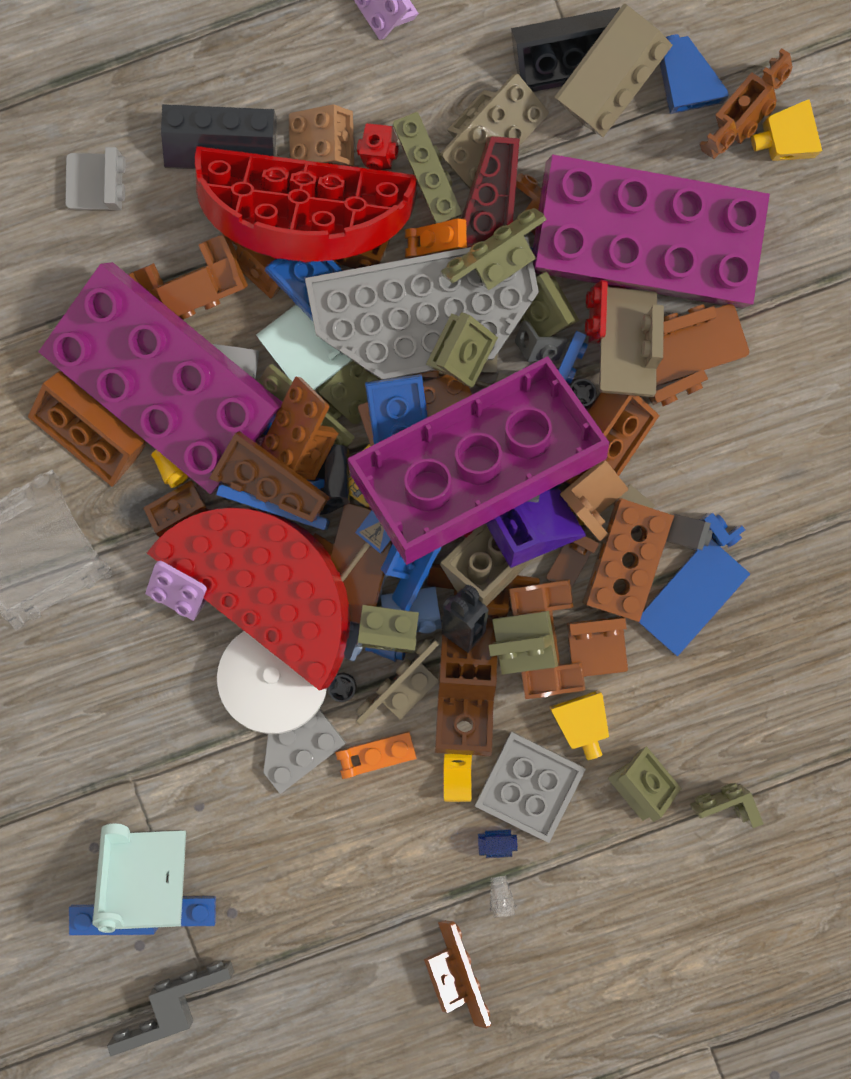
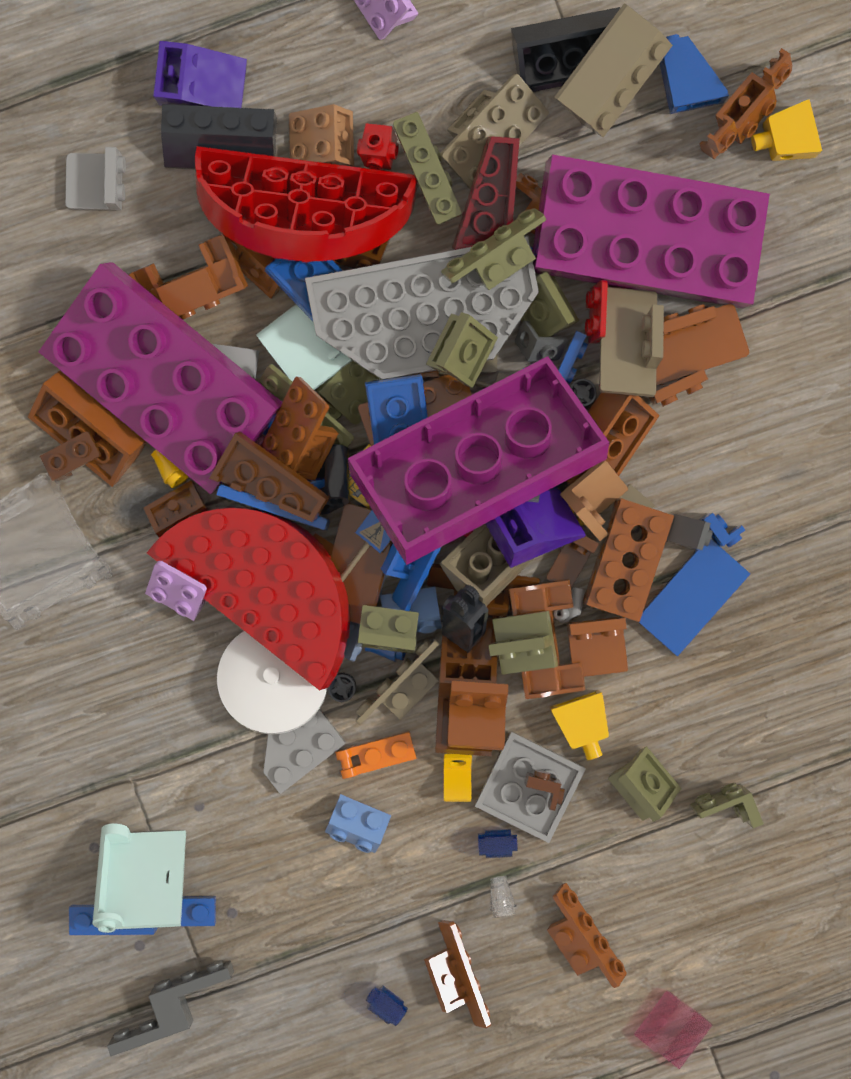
(70, 456): none -> reddish brown bracket
(198, 76): none -> dark purple slope
(357, 824): none -> medium blue bracket
(386, 1005): none -> clear blue brick
(436, 238): orange plate -> none
(477, 715): none -> dark orange bracket
(541, 781): none -> reddish brown bracket
(566, 615): none -> light grey arm
(581, 940): none -> dark orange bracket
(673, 1029): none -> clear pink slope

